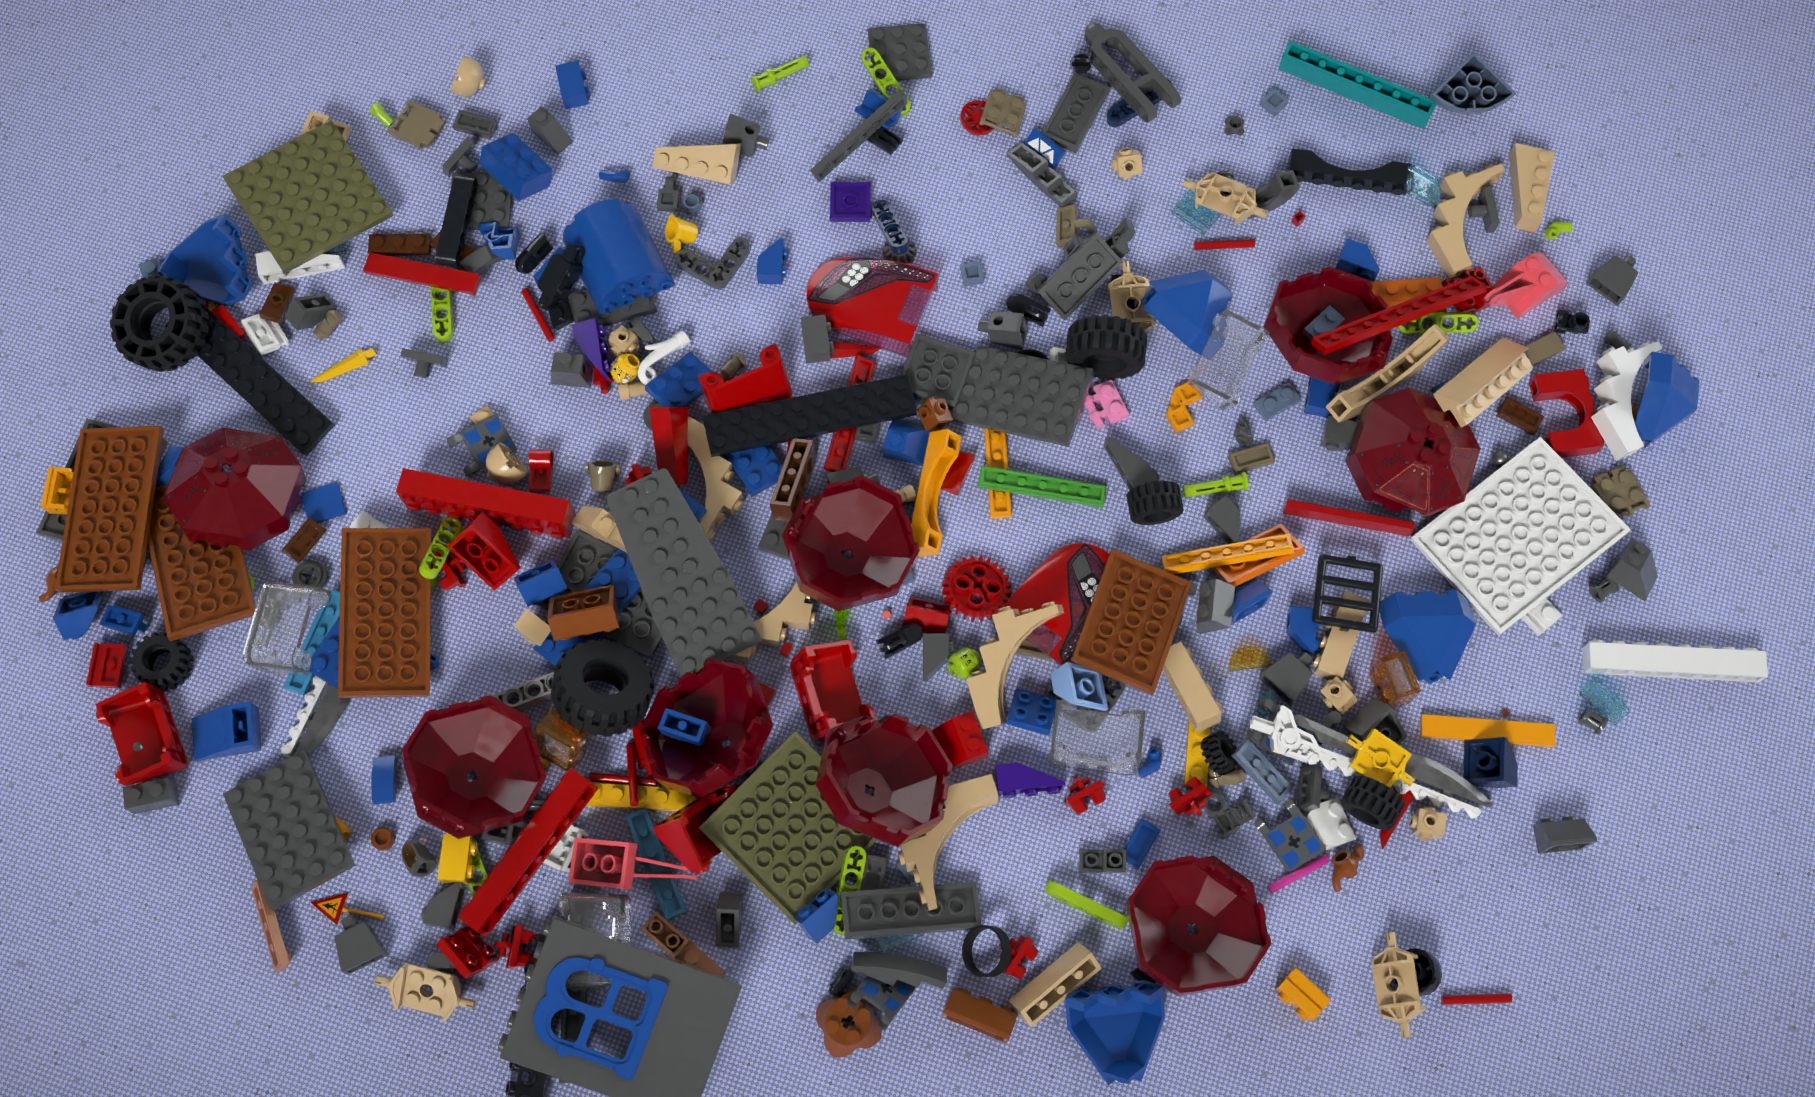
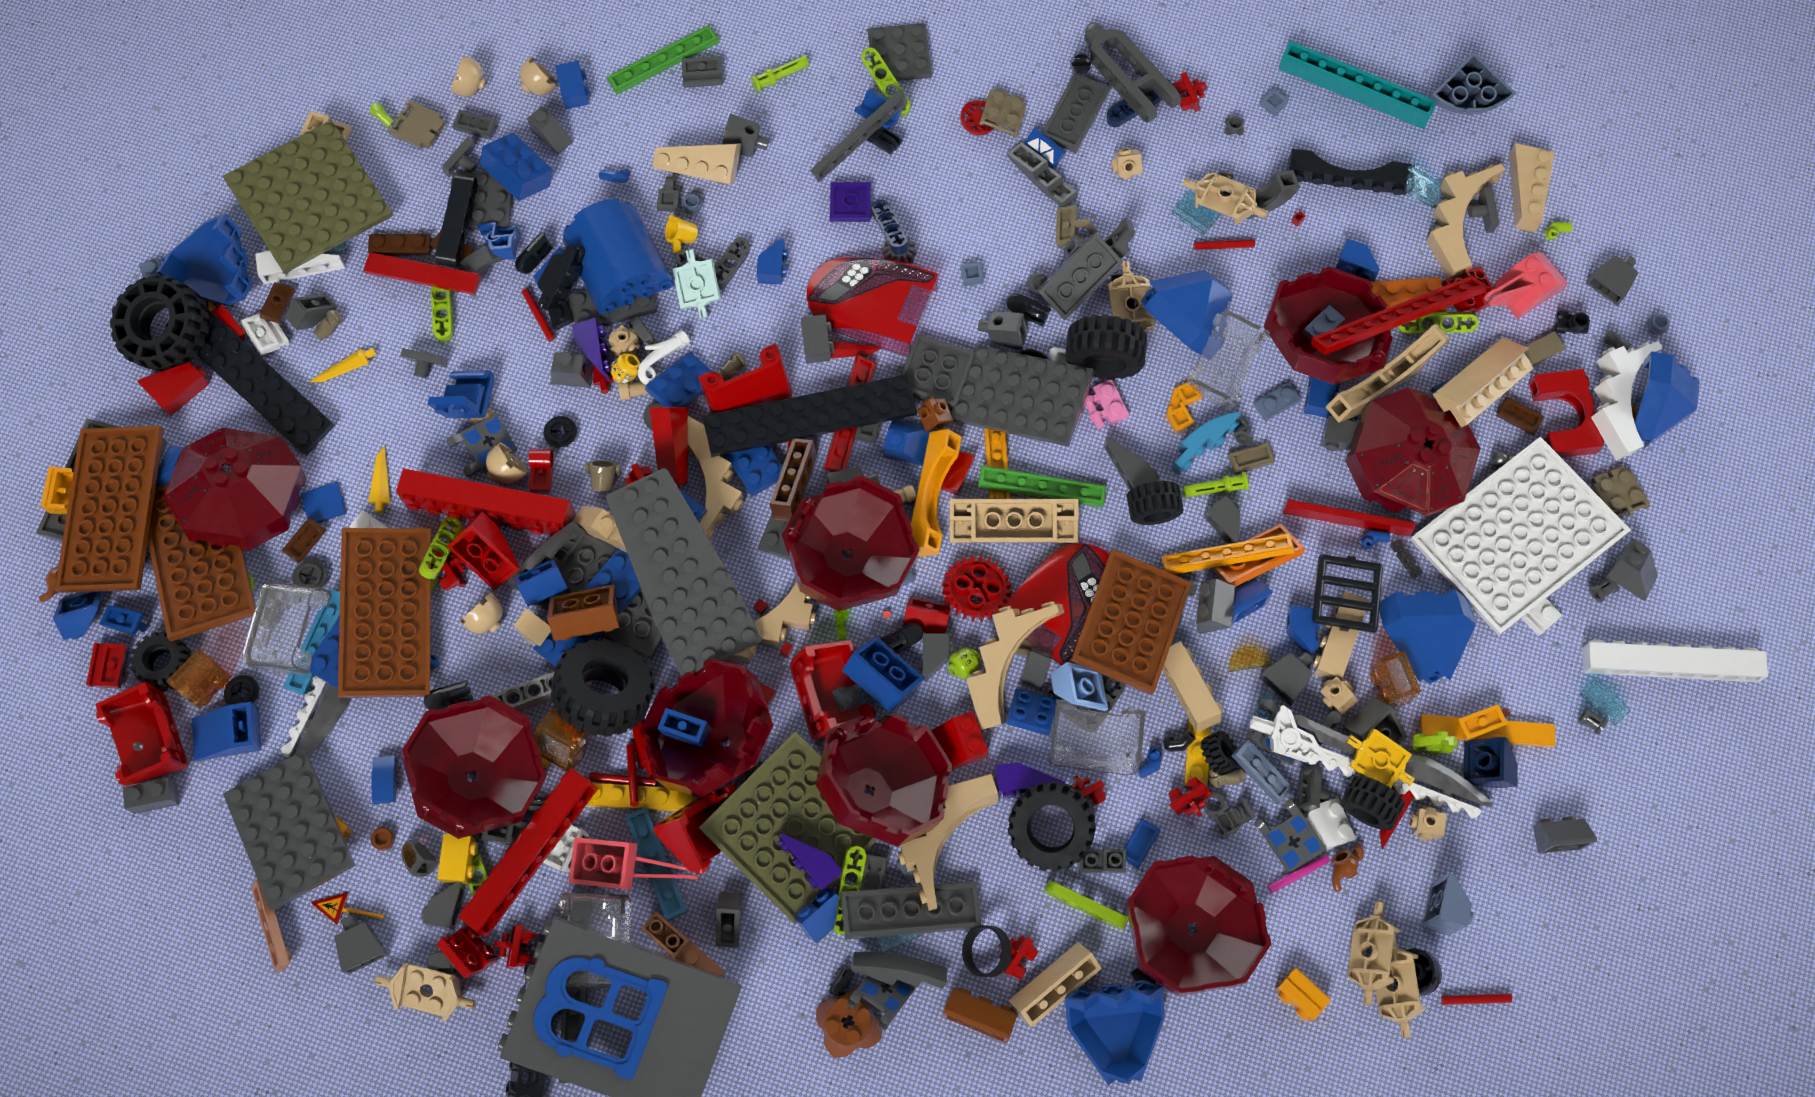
(175, 386): none -> red slope
(199, 679): none -> clear orange piece
(234, 687): none -> black gear
(379, 488): none -> yellow bar
(448, 695): none -> black arm
(467, 397): none -> blue piece
(484, 616): none -> tan cylinder
(536, 78): none -> tan cylinder
(554, 425): none -> black gear
(556, 547): none -> dark grey slope
(662, 59): none -> bright green tile
(696, 284): none -> light aqua plate
(702, 71): none -> dark grey plate
(816, 863): none -> dark purple slope
(851, 697): none -> clear light blue slope
(883, 674): none -> blue brick
(1013, 521): none -> tan slope
(1036, 668): none -> dark grey slope
(1042, 855): none -> black tyre
(1178, 745): none -> black arm
(1191, 100): none -> red hips
(1204, 437): none -> dark azure slope
(1373, 537): none -> blue arm
(1374, 970): none -> tan plate
(1406, 558): none -> clear smoke axle
(1437, 744): none -> lime plate
(1447, 907): none -> sand blue slope
(1481, 722): none -> light orange plate
(1658, 324): none -> sand blue plate

